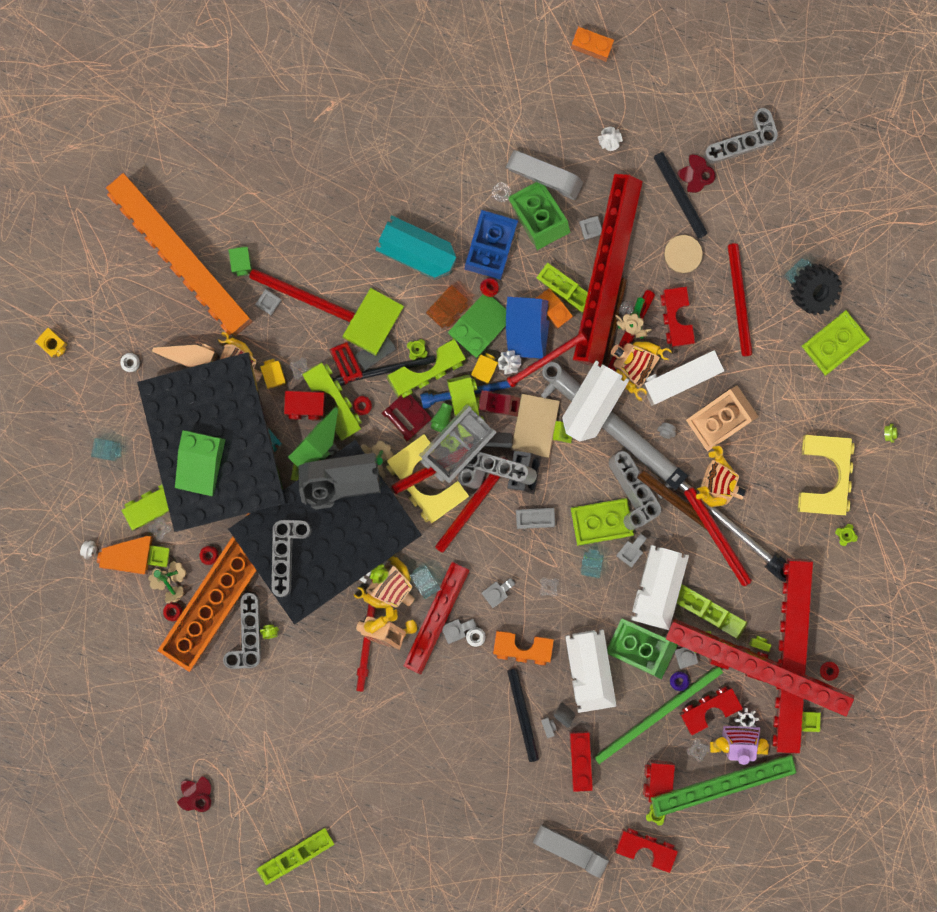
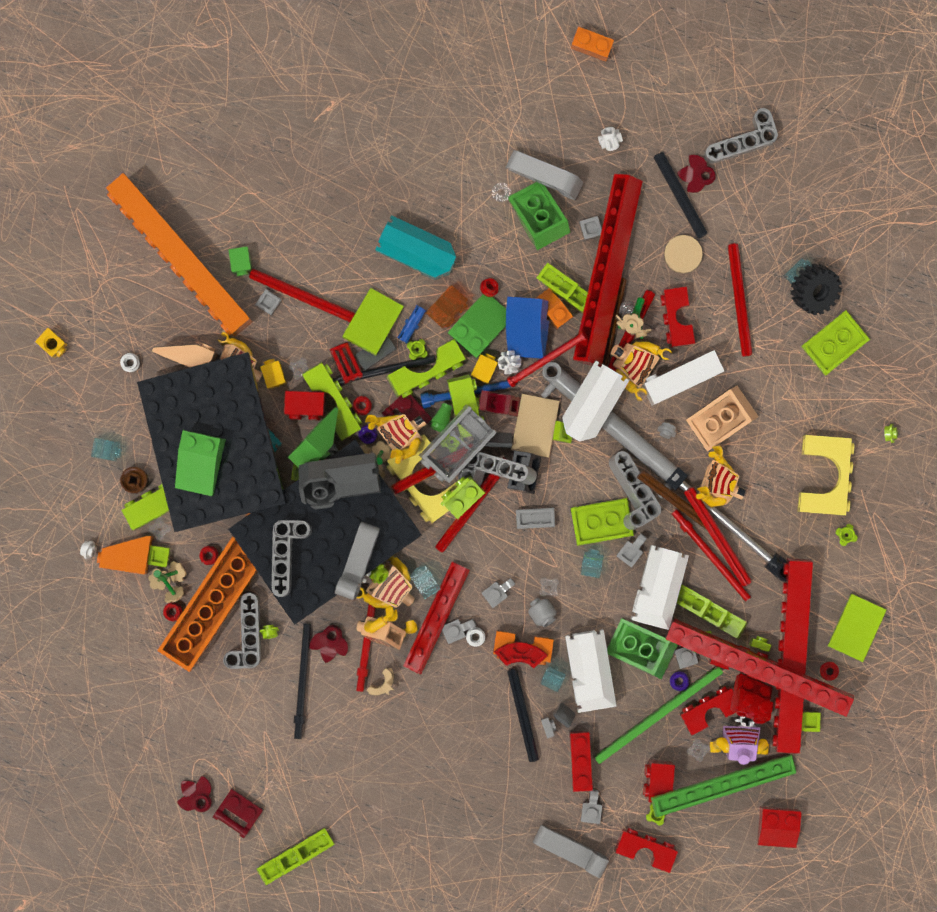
(126, 476): none -> reddish brown wheel
(240, 807): none -> dark red plate
(299, 718): none -> black bar
(329, 646): none -> dark red plate
(358, 561): none -> light grey beam
(367, 438): none -> dark purple plate
(386, 686): none -> tan piece
(399, 434): none -> torso
(411, 324): none -> blue pin
(462, 497): none -> lime bracket
(491, 244): blue slope -> none
(520, 652): none -> red tile
(542, 612): none -> light grey head
(553, 678): none -> clear light blue brick
(591, 810): none -> light grey plate
(687, 527): none -> red bar
(752, 699): none -> red plate
(779, 827): none -> red slope
(856, 627): none -> lime tile

